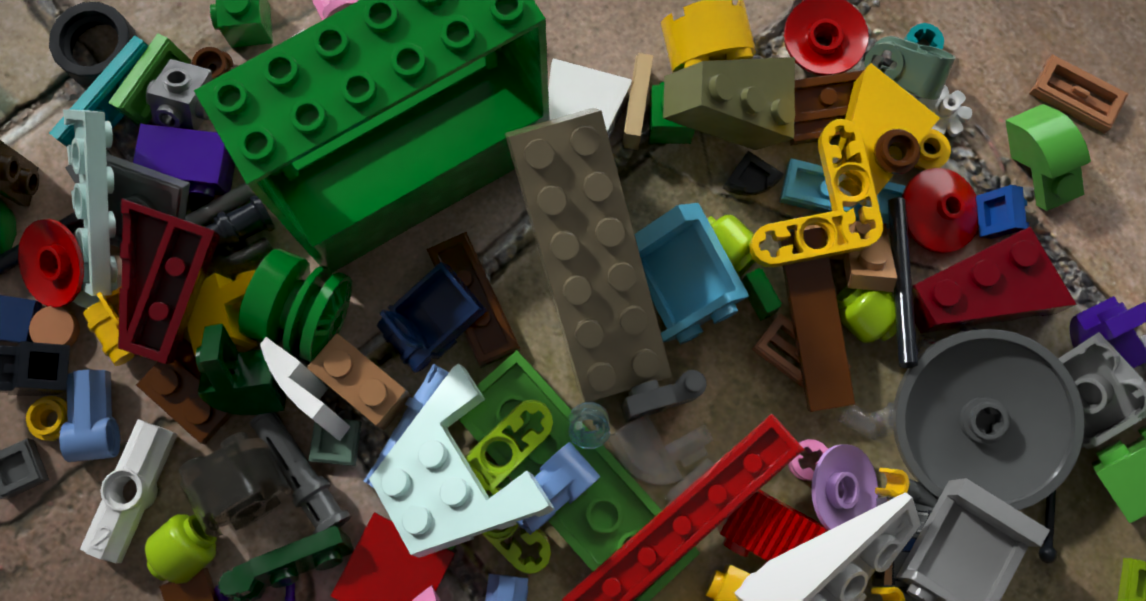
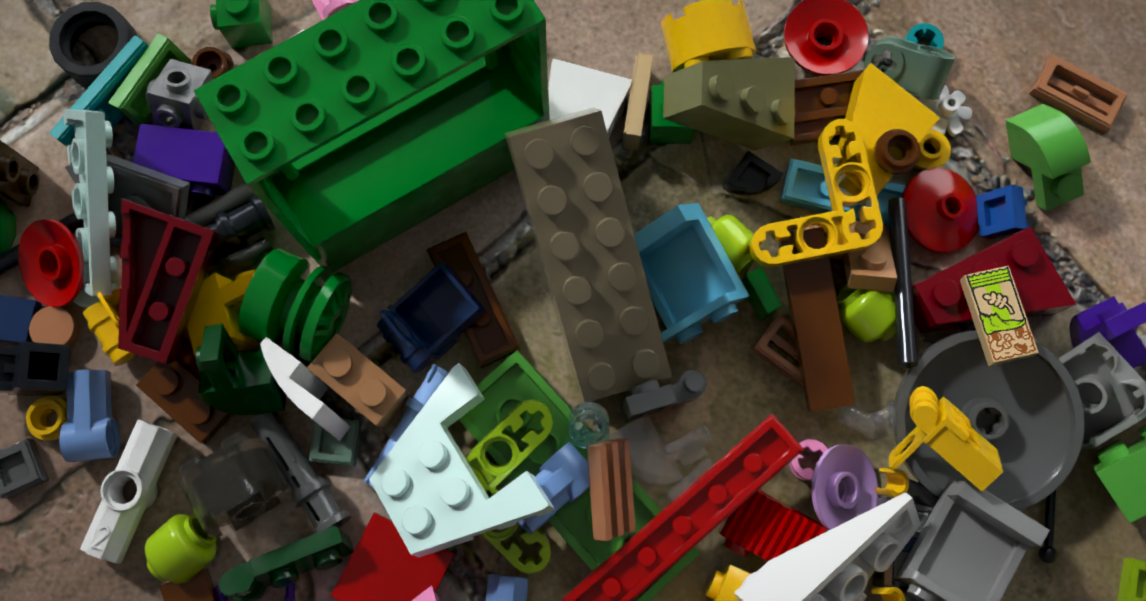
(611, 488): none -> nougat tile
(951, 436): none -> yellow piece
(998, 316): none -> tile

